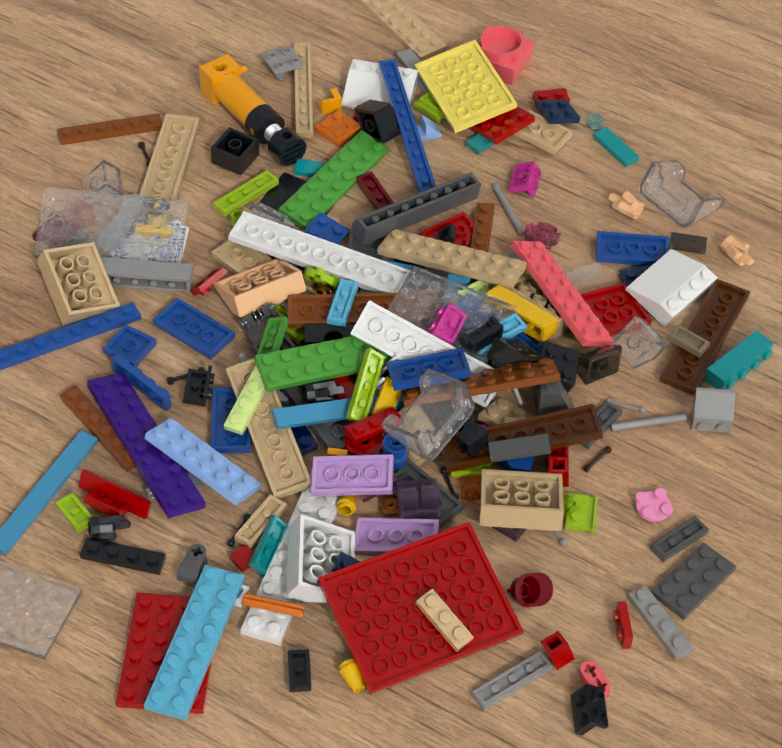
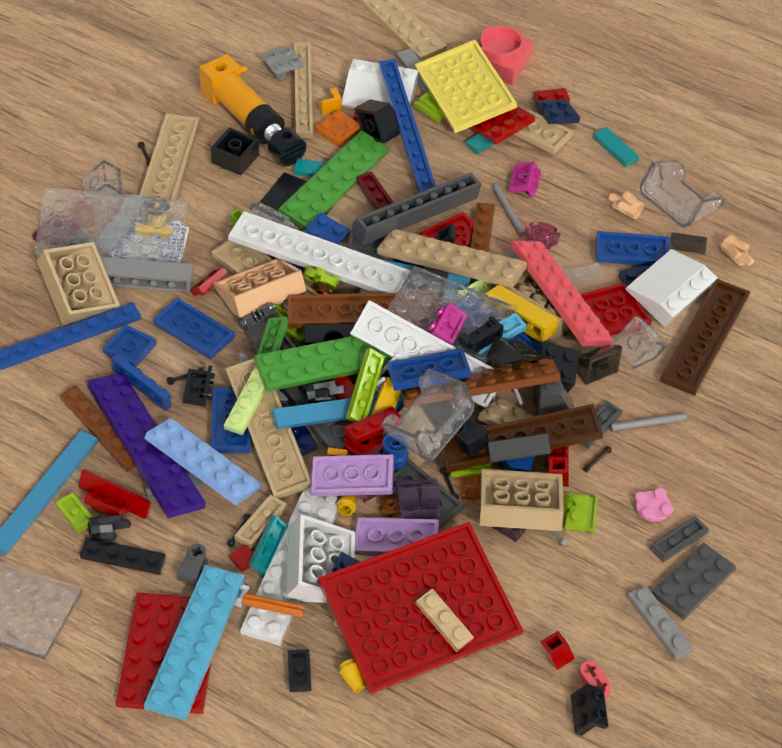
(109, 129): dark orange plate -> none
(245, 193): lime plate -> none
(342, 302): medium azure tile -> none
(428, 129): light blue slope -> none
(511, 680): light grey tile -> none
(531, 589): dark red piece -> none
(594, 121): clear light blue plate -> none
(624, 629): red plate -> none
(642, 410): light grey hinge -> none
(688, 341): dark tan tile -> none
(713, 410): light grey slope -> none
(739, 361): teal brick -> none

